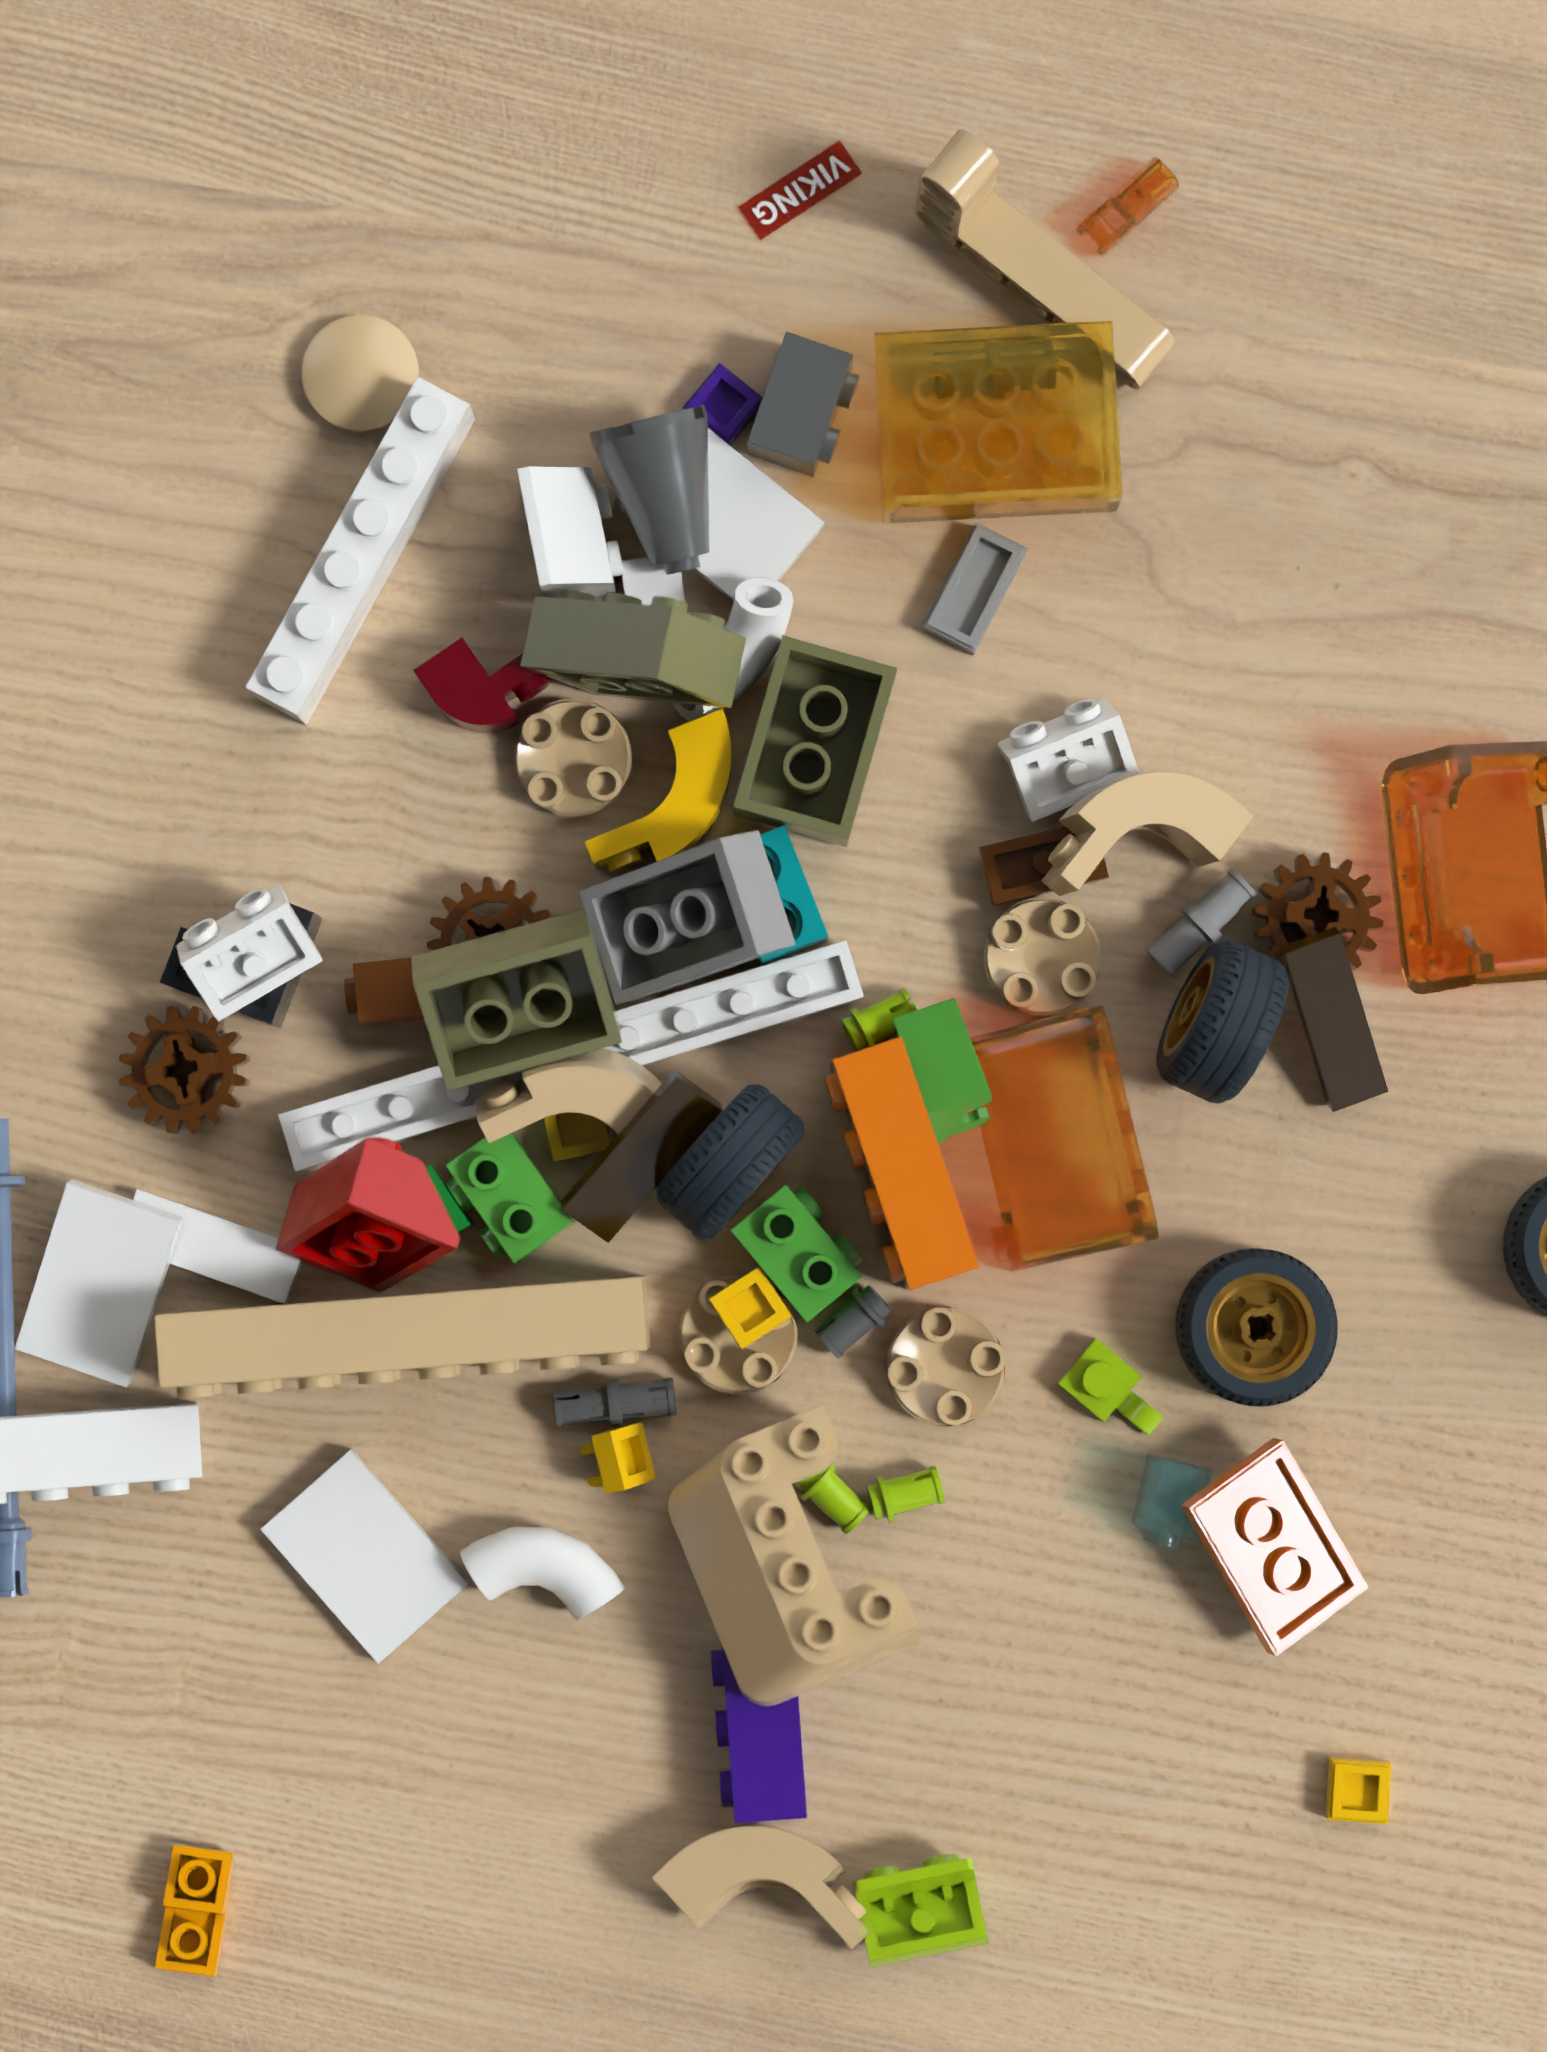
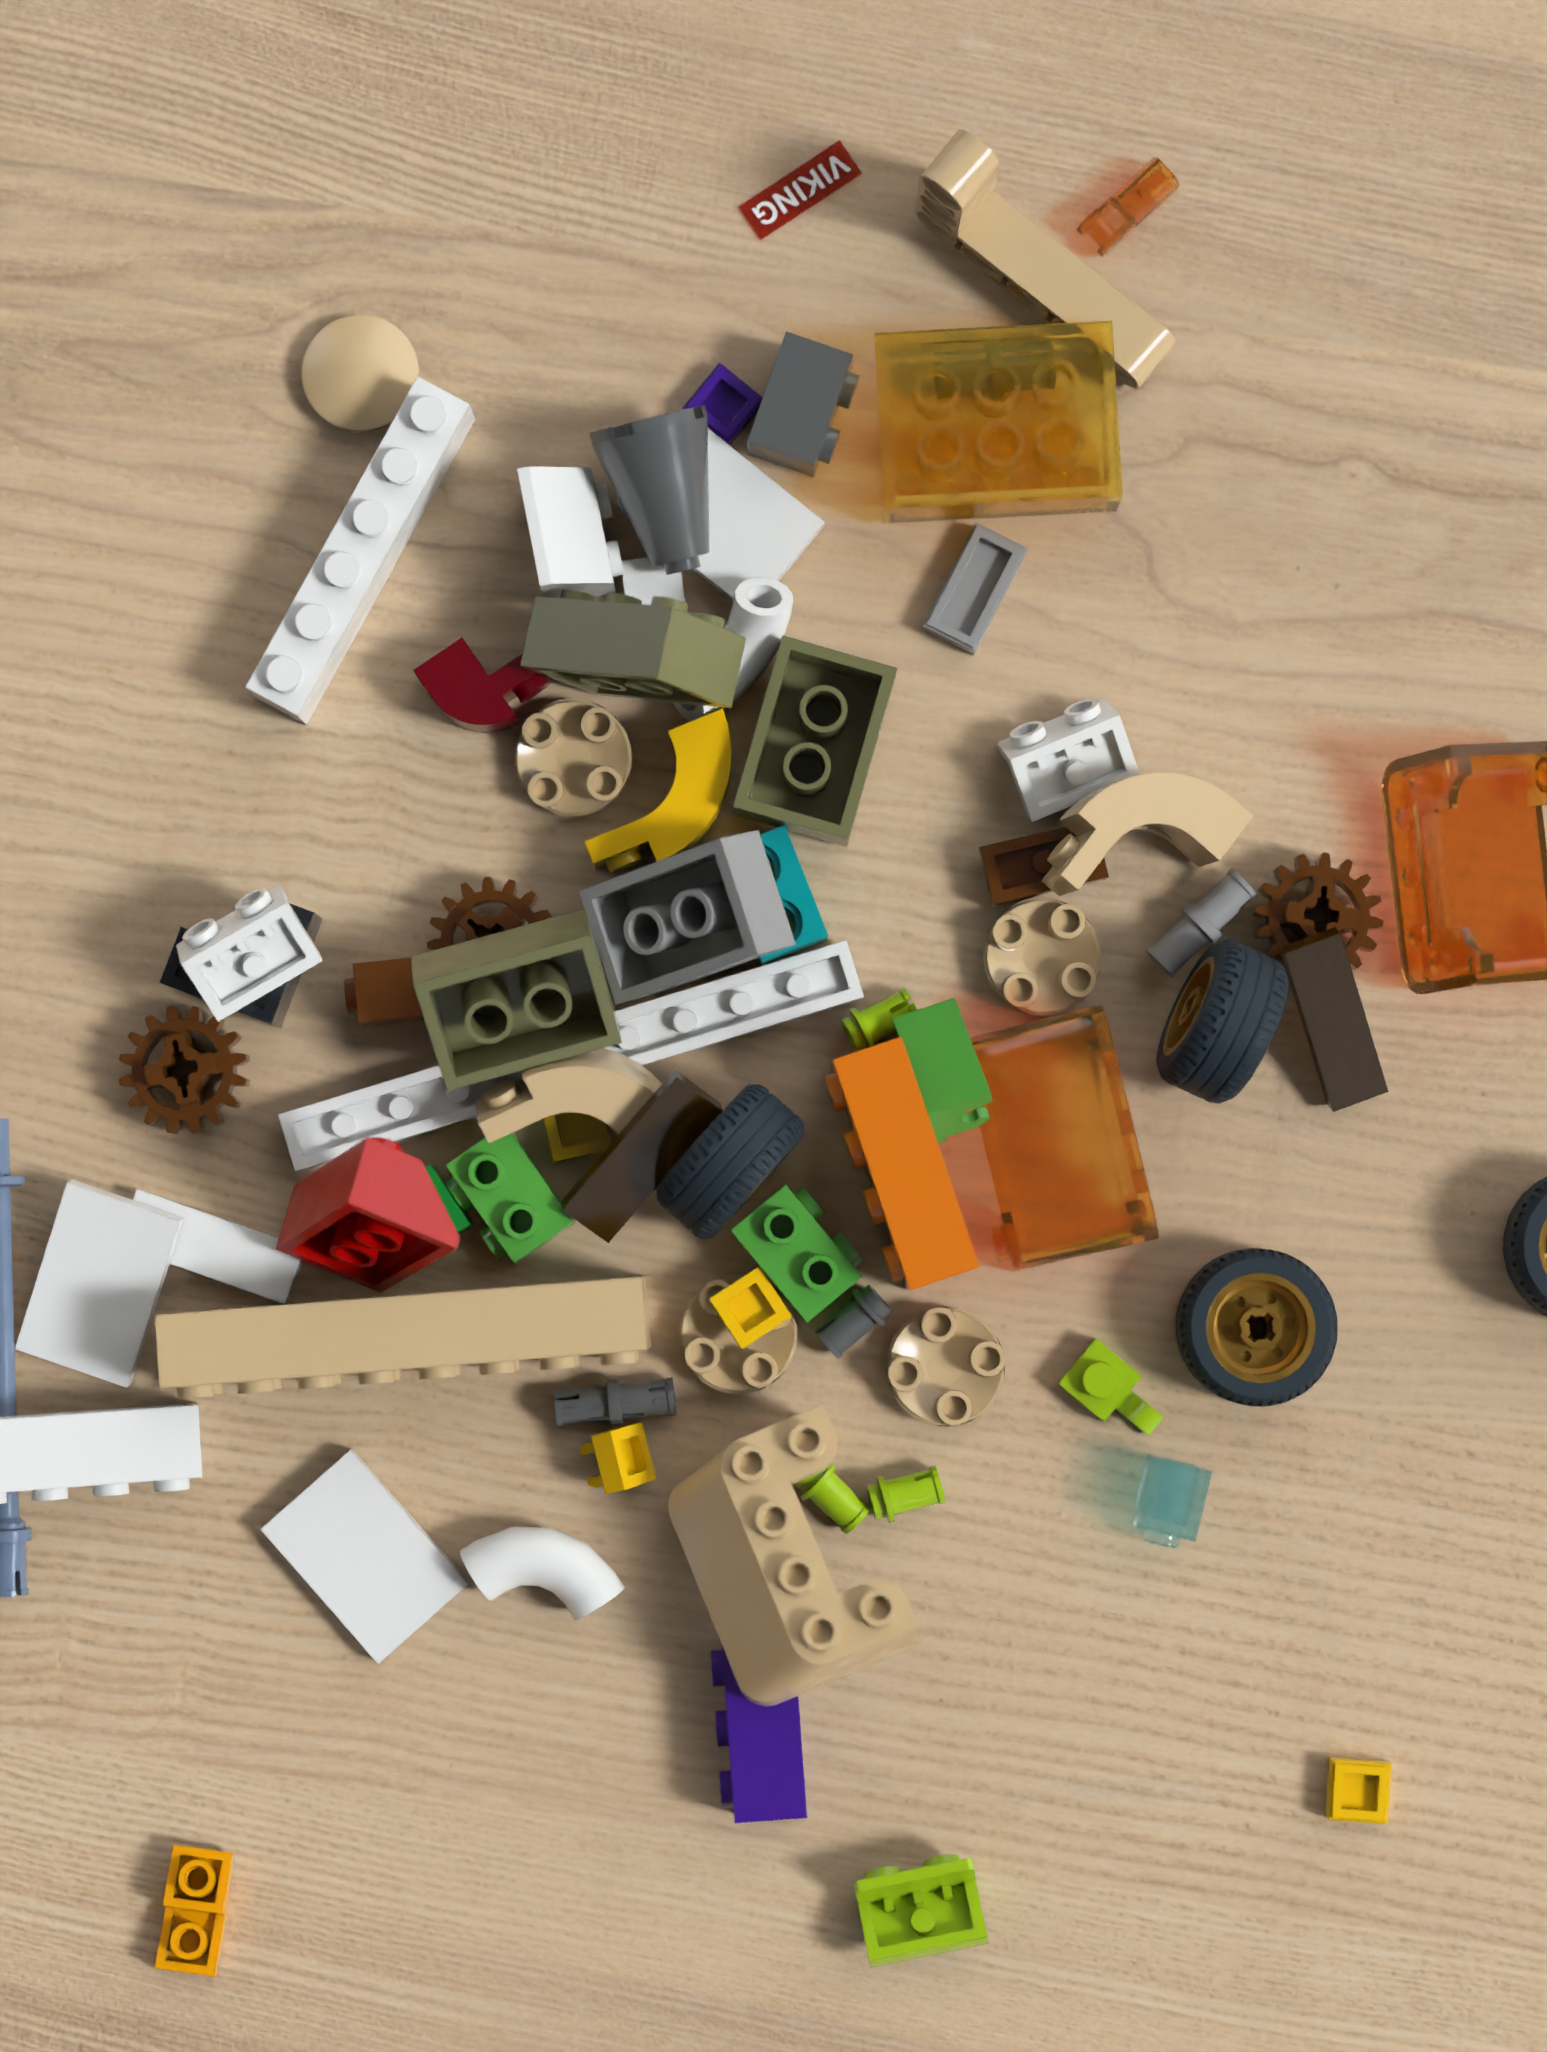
(752, 1857): tan arch -> none
(1274, 1546): tile -> none

